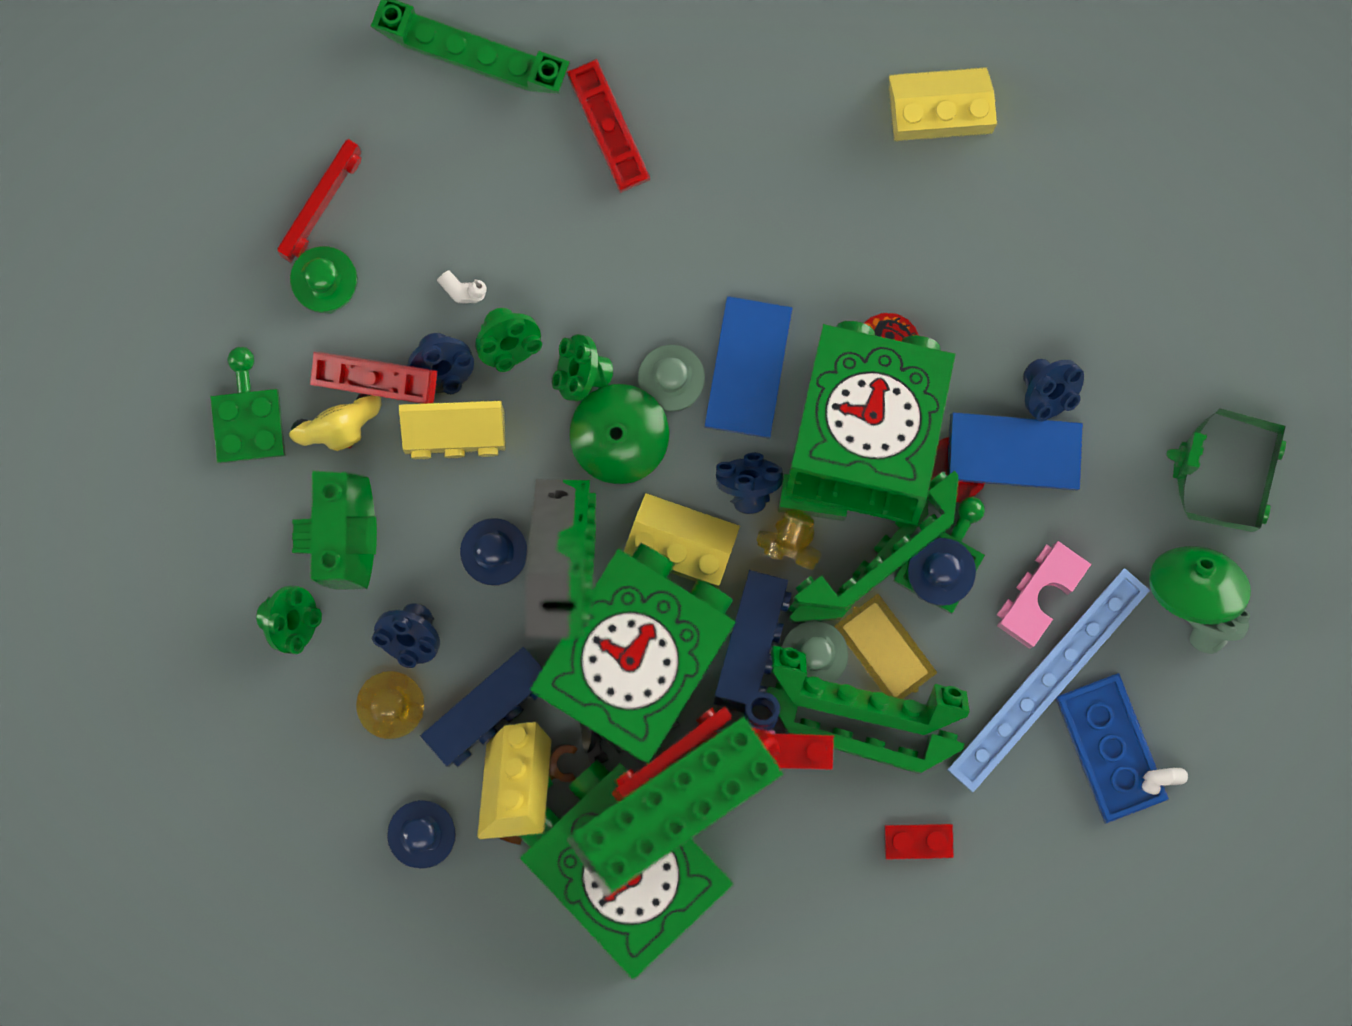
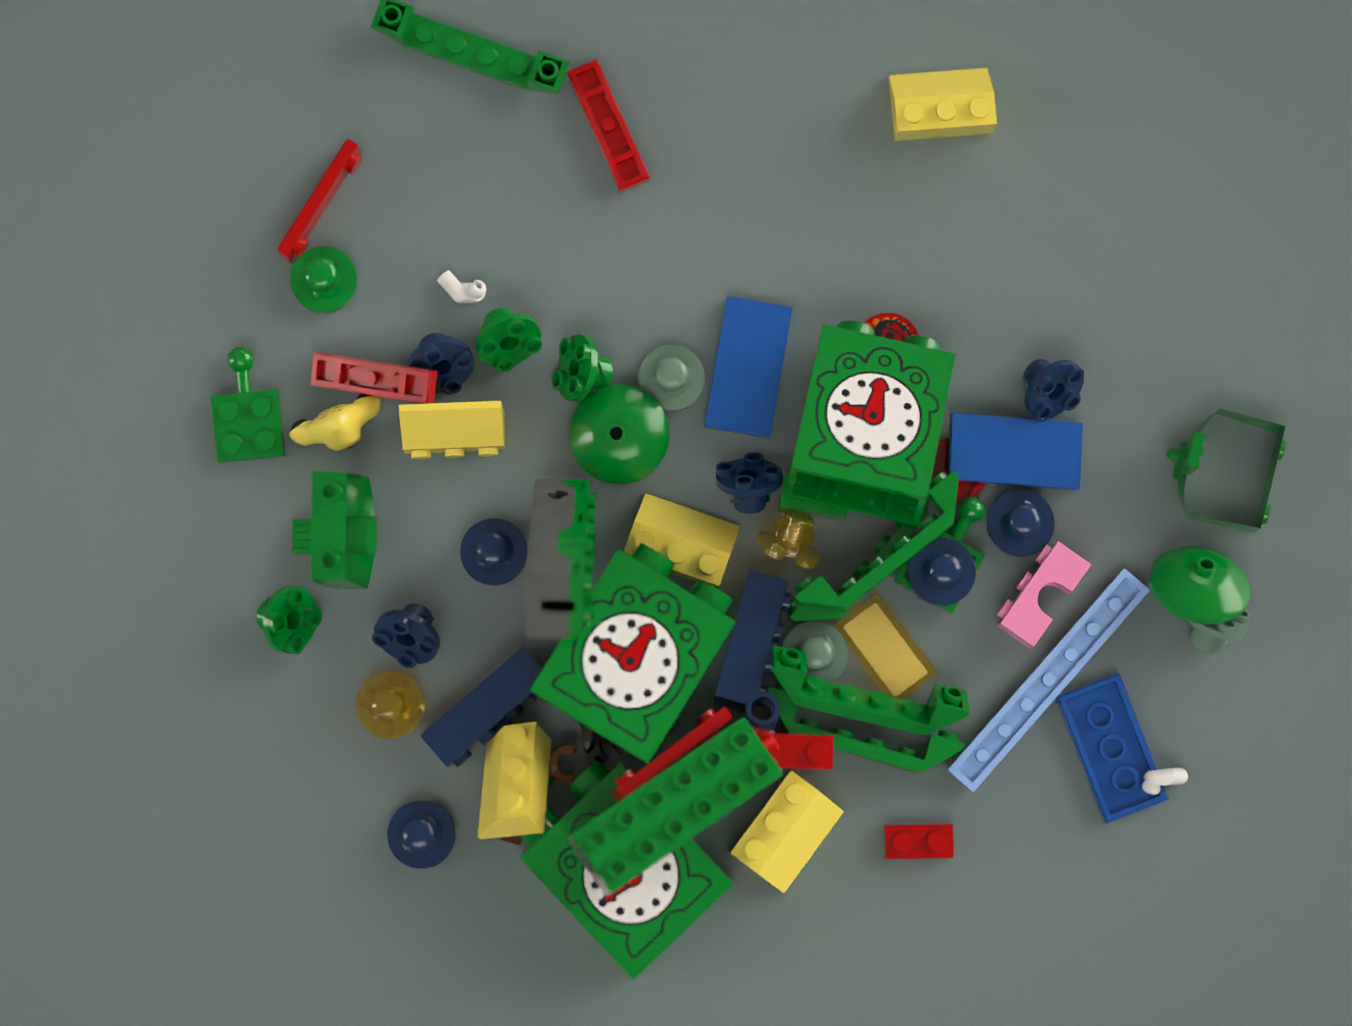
(786, 831): none -> light yellow slope
(1020, 523): none -> dark blue plate

